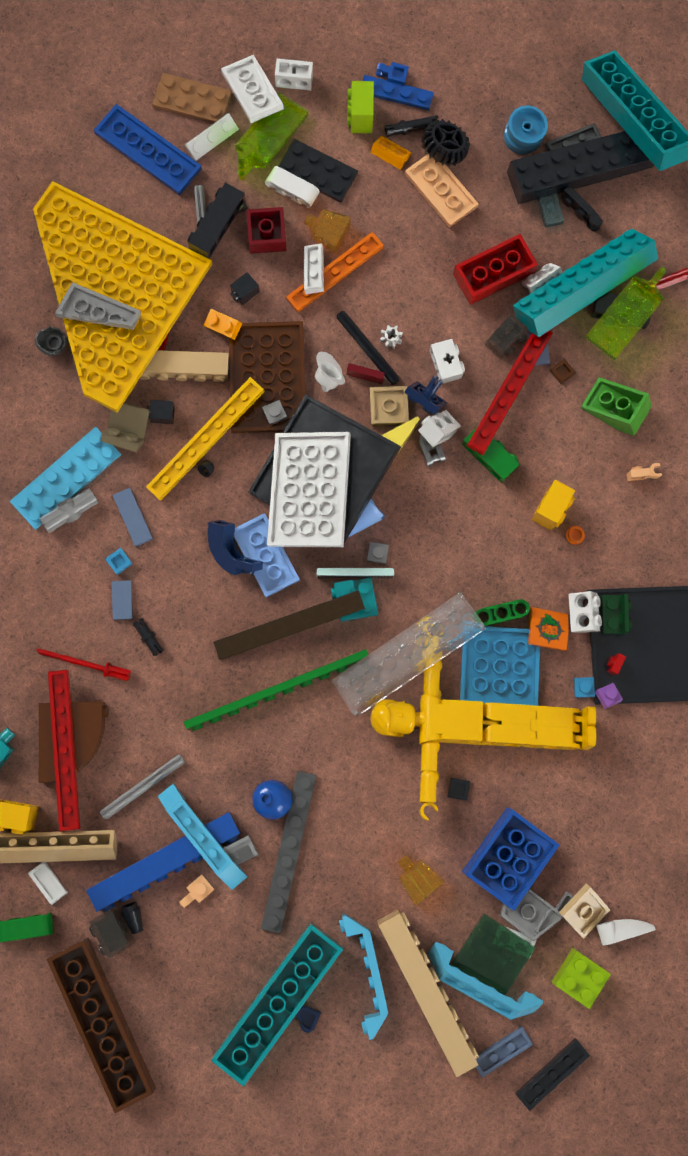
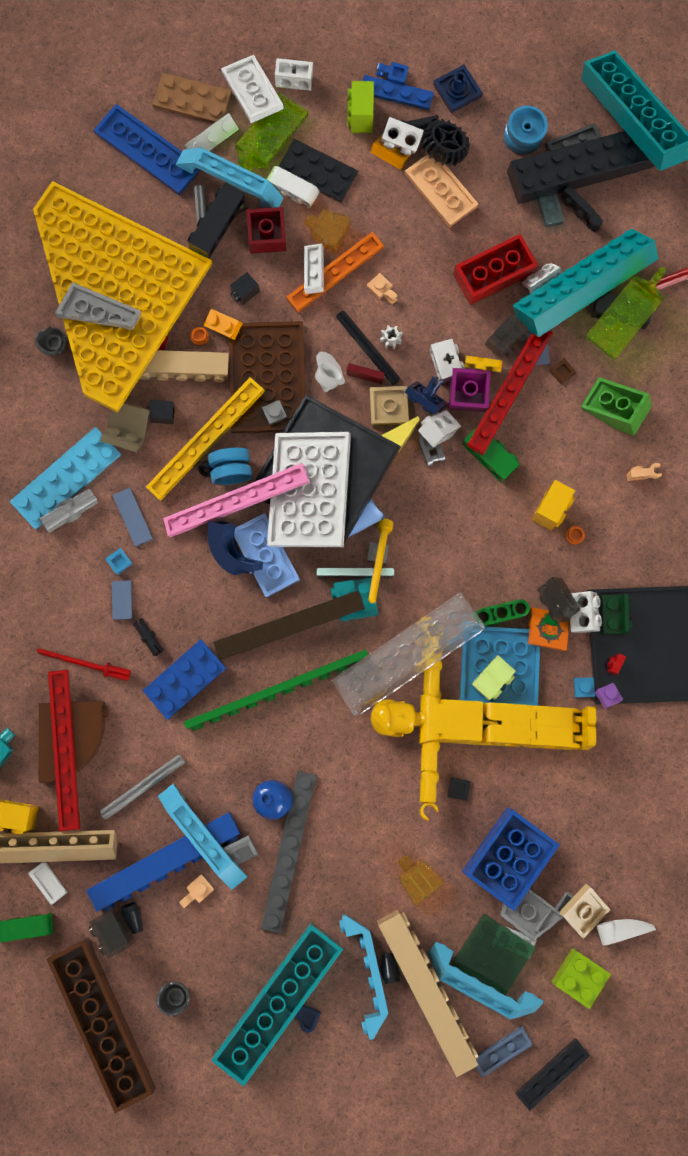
(173, 998): none -> dark grey hair
(184, 679): none -> blue plate
(199, 336): none -> orange plate
(230, 466): none -> dark azure wheel
(231, 174): none -> medium azure slope
(236, 500): none -> bright pink plate
(381, 287): none -> light nougat plate
(385, 527): none -> yellow piece
(390, 969): none -> black cone
(403, 130): none -> white brick
(457, 88): none -> dark blue plate
(469, 390): none -> magenta slope
(483, 363): none -> yellow plate
(493, 678): none -> yellowish green brick
(558, 600): none -> clear smoke brick

